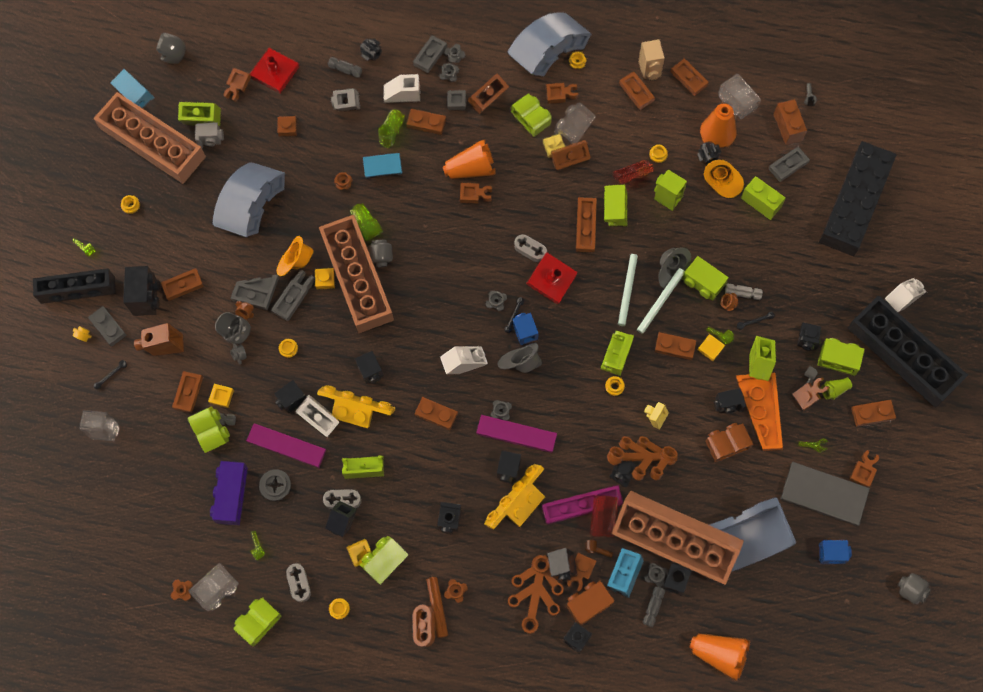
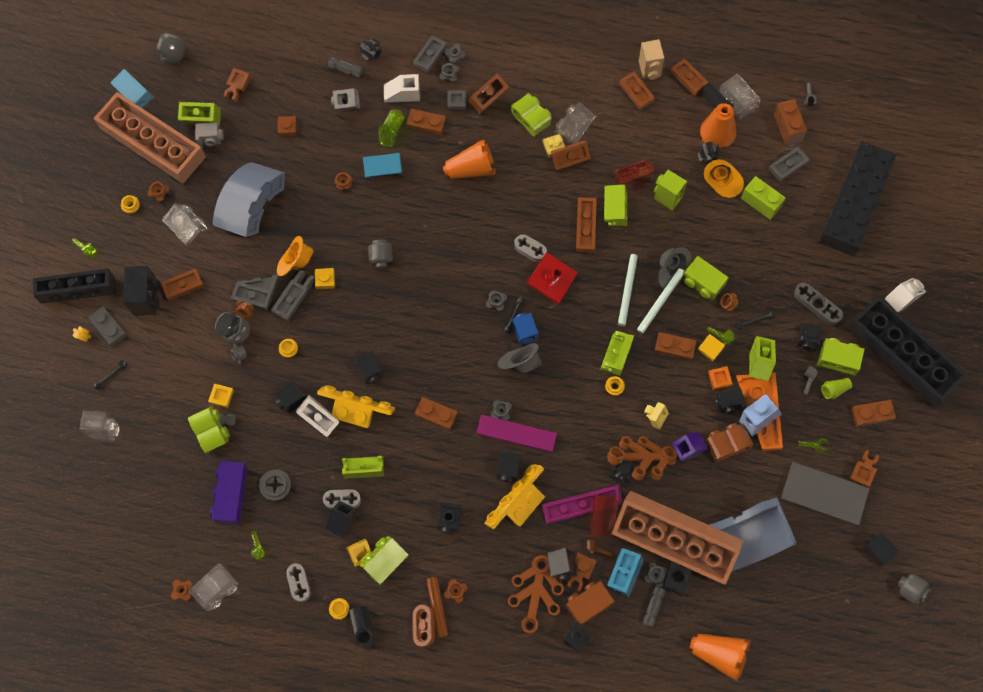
(155, 187): none -> dark orange plate
(160, 340): dark orange torso -> none
(184, 222): none -> clear bracket
(187, 392): dark orange plate -> none
(257, 621): lime brick -> none
(274, 70): red tile -> none
(286, 445): magenta tile -> none
(356, 274): nougat brick -> none
(361, 626): none -> black piece
(368, 226): clear neon green piece -> none
(463, 359): white slope -> none
(472, 193): dark orange plate -> none
(545, 39): sand blue panel -> none
(557, 92): dark orange plate -> none
(577, 56): yellow plate -> none
(658, 153): yellow plate -> none
(690, 446): none -> dark purple brick
(714, 97): none -> black tile
(720, 378): none -> orange tile
(743, 291): light grey axle -> none
(760, 414): none -> light blue torso
(809, 394): dark orange plate -> none
(817, 296): none -> dark grey beam
(834, 552): blue brick -> none
(880, 549): none -> black brick

